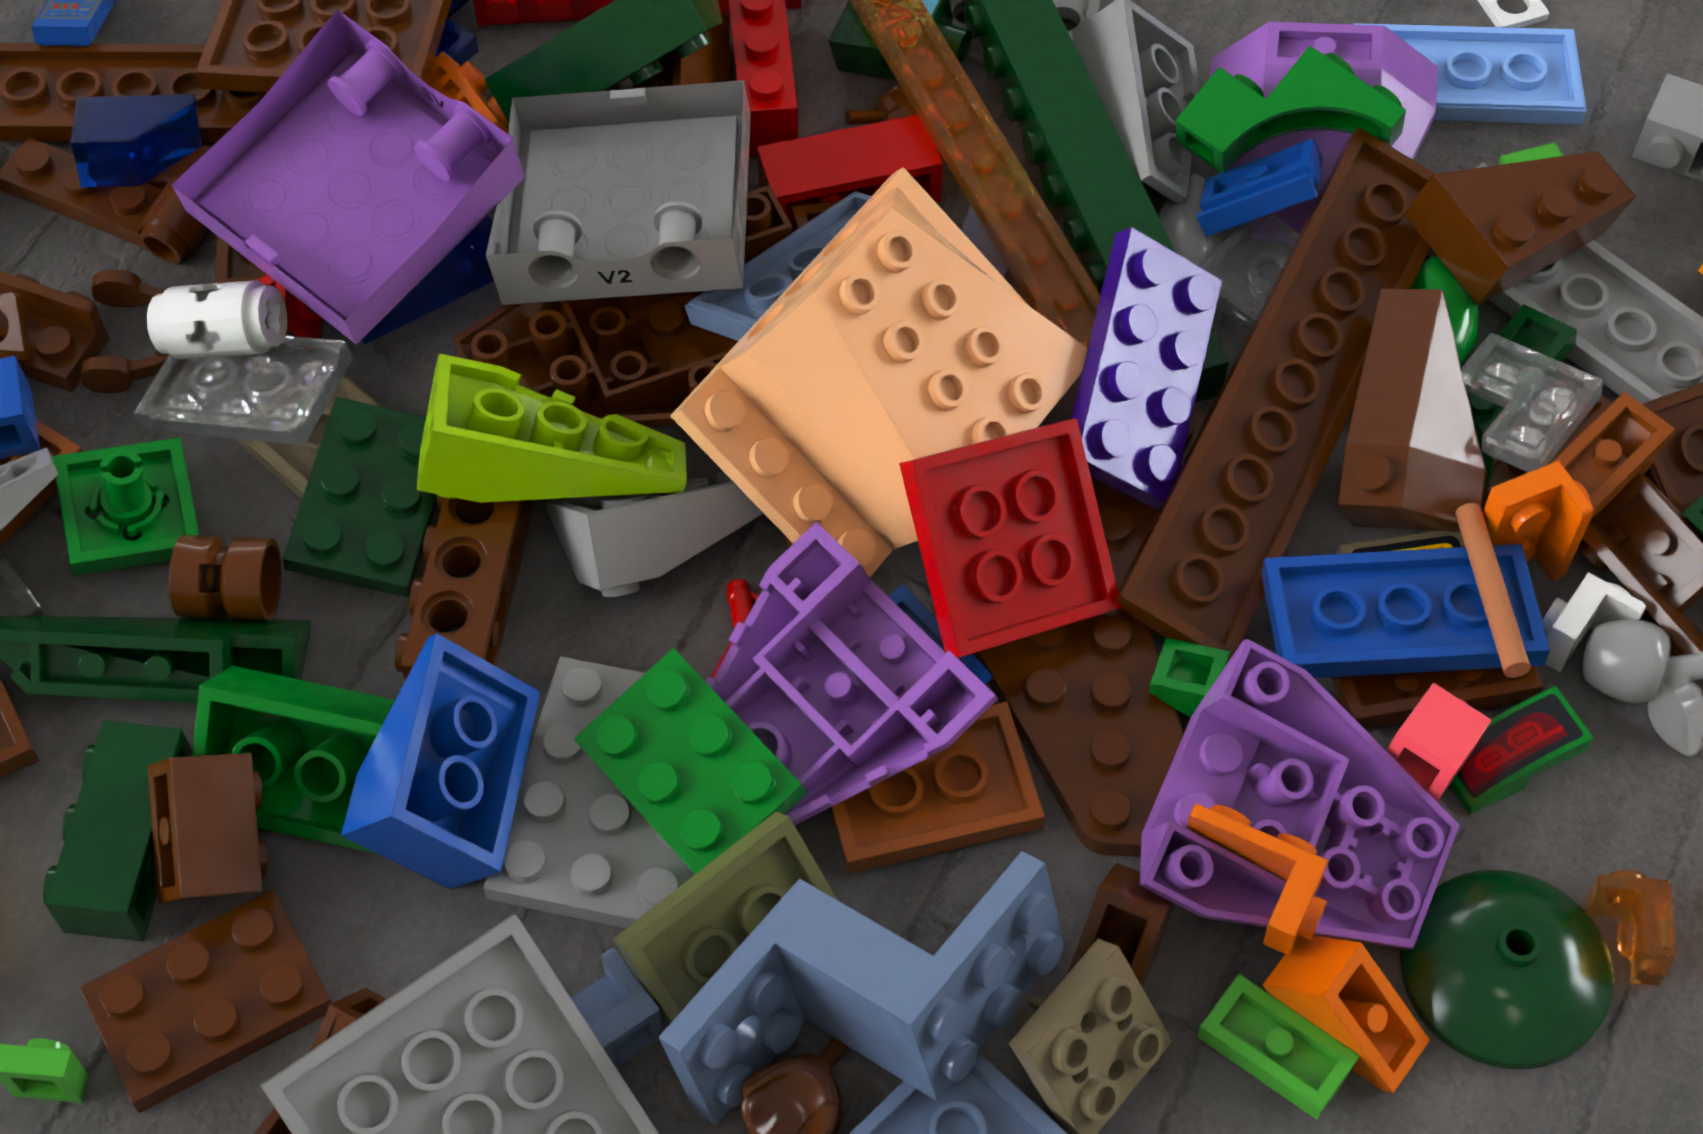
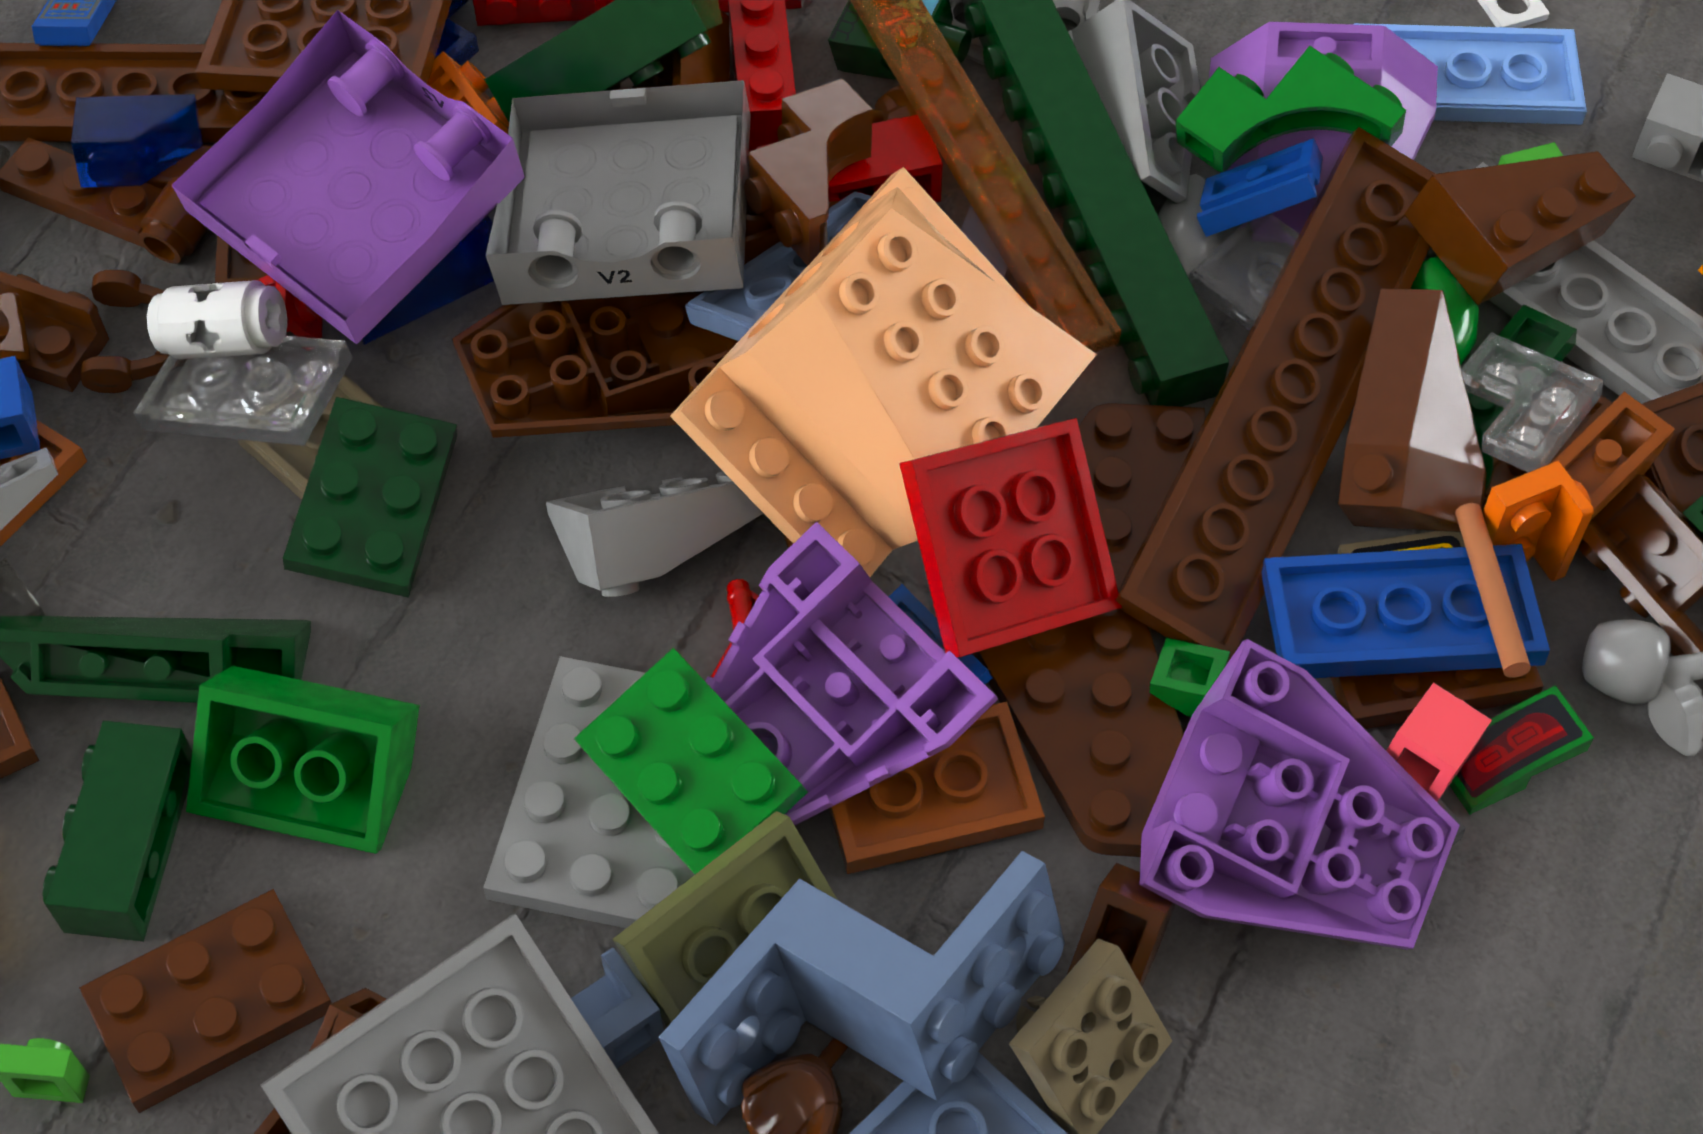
(124, 487): green plate -> none
(206, 827): reddish brown brick -> none
(219, 577): reddish brown wheel -> none
(445, 768): blue slope -> none
(473, 602): reddish brown brick -> none
(509, 443): lime wedge -> none
(790, 178): none -> reddish brown arch
(1144, 366): plate -> none
(1278, 1046): bright green plate -> none
(1283, 856): orange bracket -> none
(1351, 1000): orange slope -> none
(1500, 1003): dark green dish -> none
(1589, 606): white bracket -> none
(1644, 923): clear orange bracket -> none

